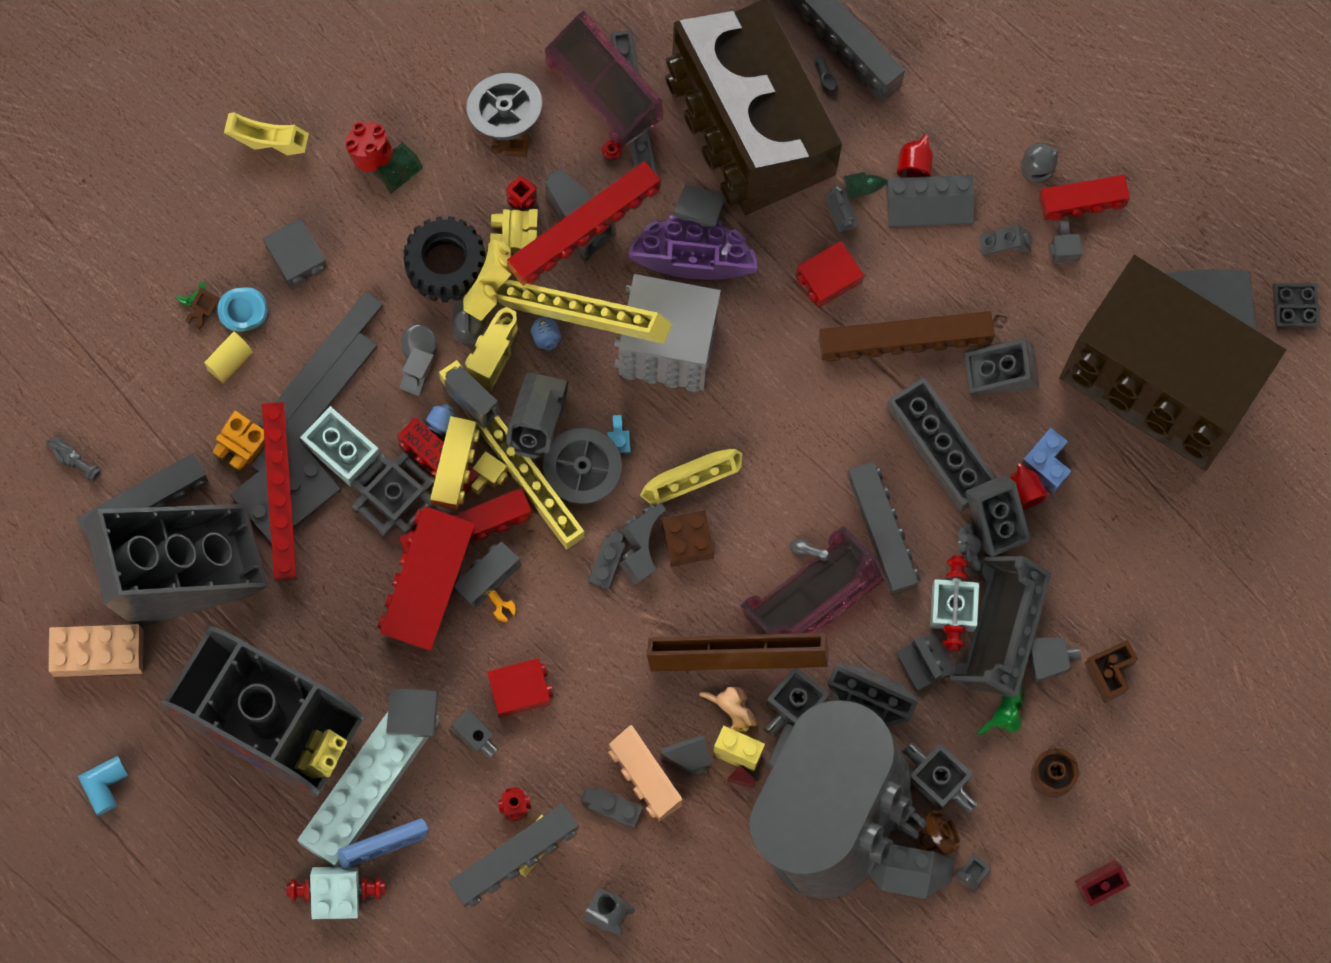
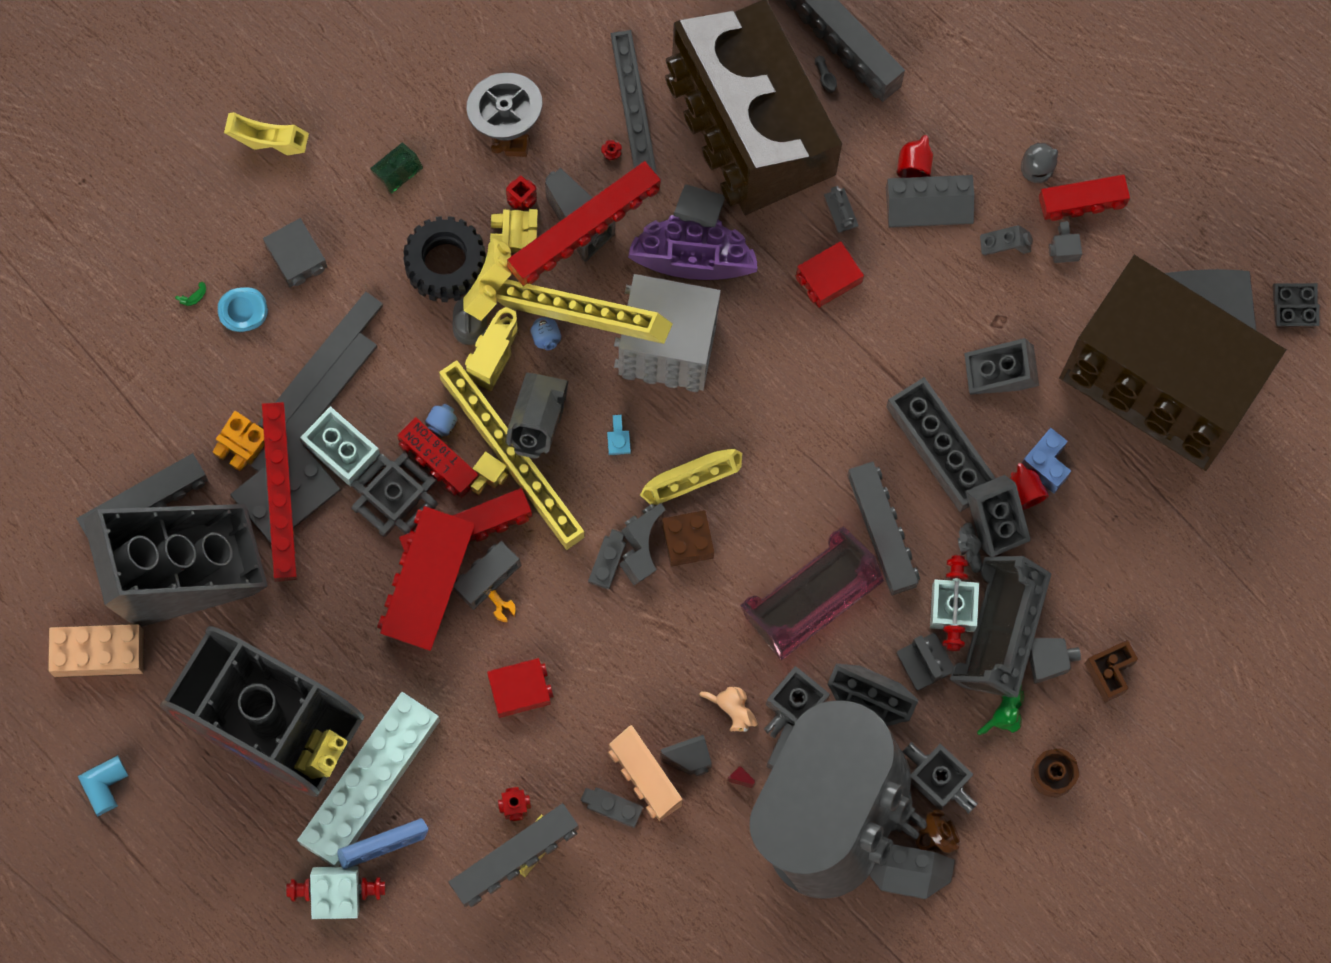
(67, 455): dark grey piece -> none
(204, 304): reddish brown plate -> none
(228, 357): light yellow brick -> none
(368, 146): red brick -> none
(412, 712): dark grey slope -> none
(416, 371): dark grey slope -> none
(419, 337): dark grey piece -> none
(454, 462): light yellow brick -> none
(470, 724): dark grey torso -> none
(471, 396): dark grey brick -> none
(577, 449): dark grey piece -> none
(605, 79): windscreen -> none
(608, 911): dark grey piece -> none
(738, 652): reddish brown brick -> none
(738, 749): light yellow brick -> none
(804, 548): dark grey piece -> none
(862, 184): clear green plate -> none
(906, 335): reddish brown brick -> none
(973, 872): dark grey tile -> none
(1102, 883): dark red brick -> none

